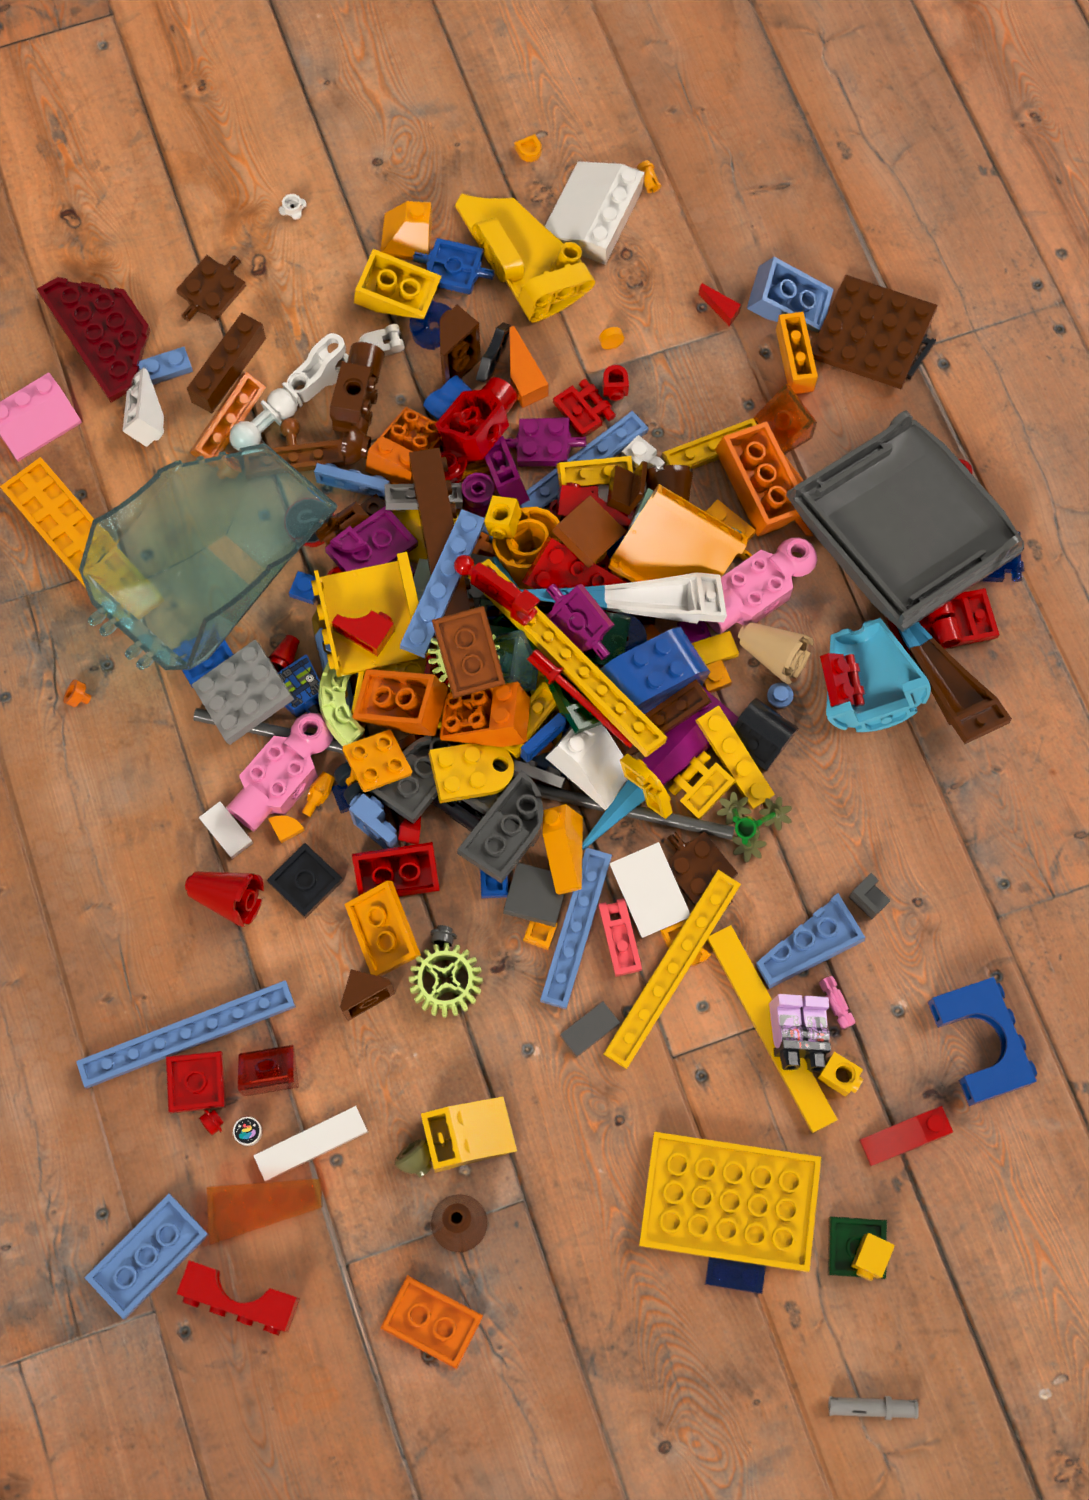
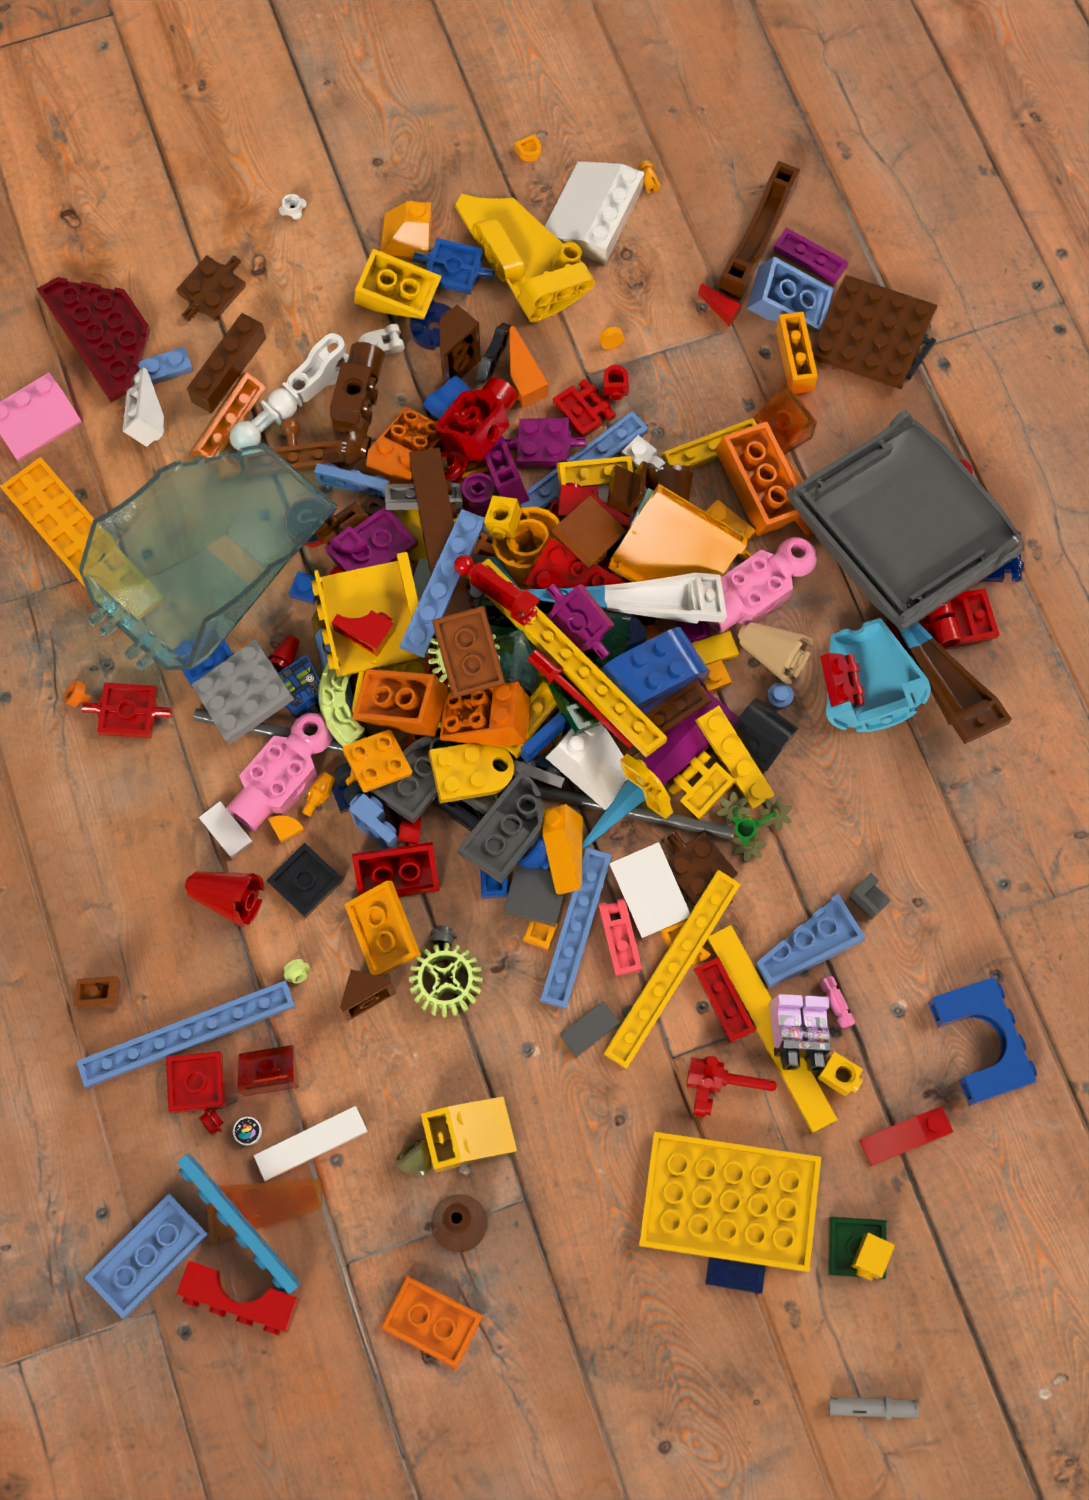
(97, 992): none -> dark orange slope
(127, 710): none -> red plate
(230, 1214): none -> dark azure plate
(296, 971): none -> yellowish green plate
(535, 856): none -> blue brick
(710, 1075): none -> red piece
(724, 1000): none -> red plate
(760, 231): none -> reddish brown arch
(810, 256): none -> magenta plate

